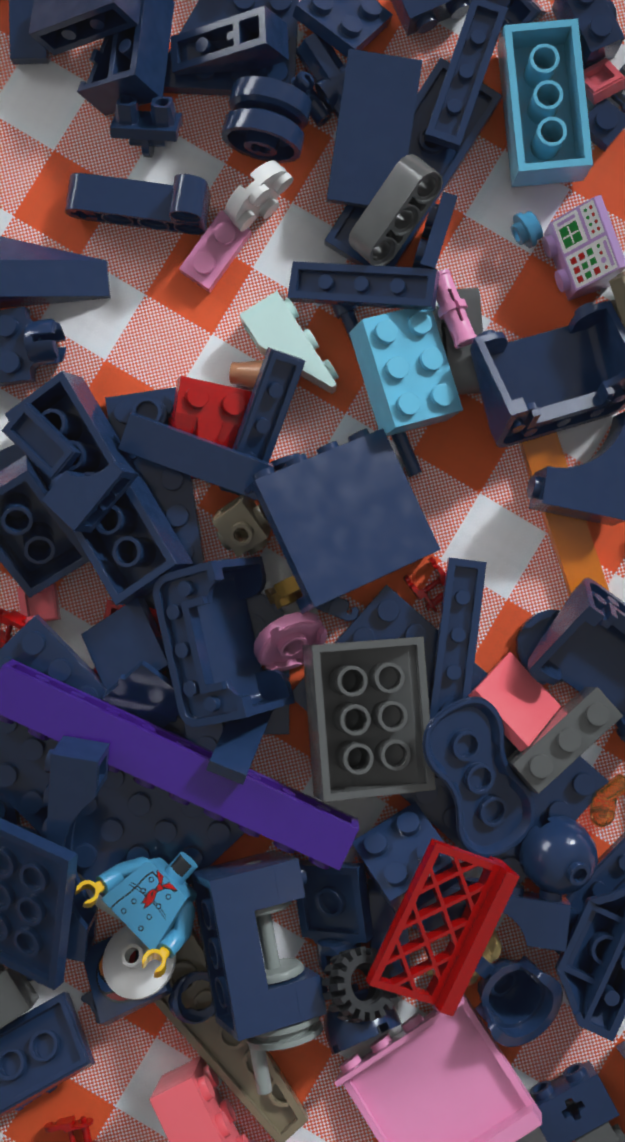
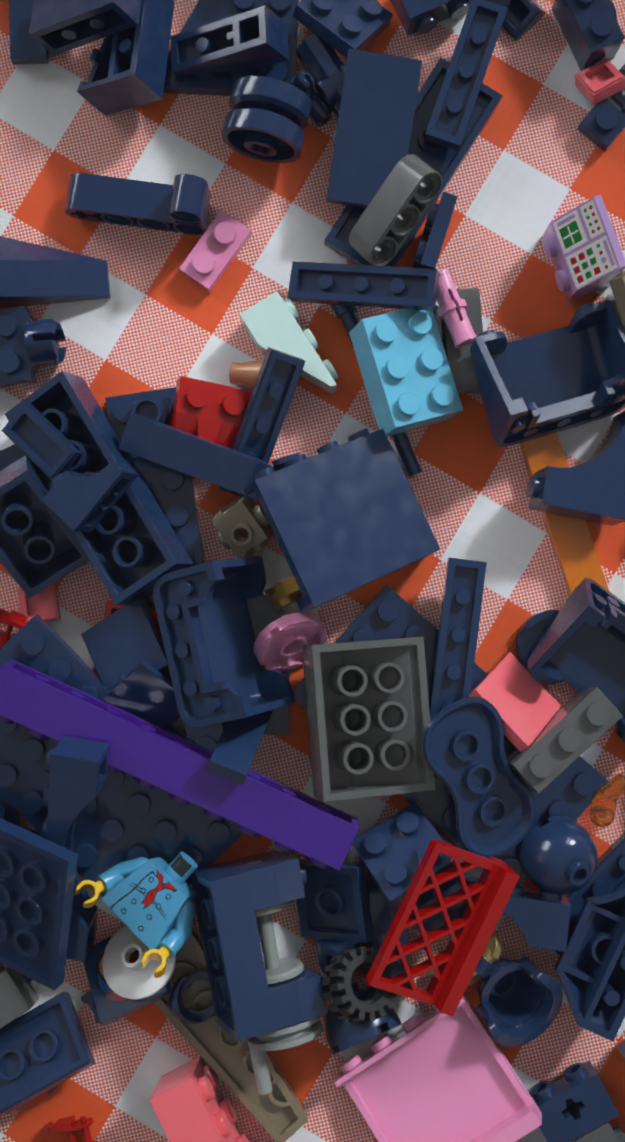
(146, 128): dark blue hips -> none
(259, 196): white plate -> none
(339, 608): dark blue piece -> none
(420, 594): red piece -> none
(526, 229): dark azure plate -> none
(544, 102): medium azure brick -> none

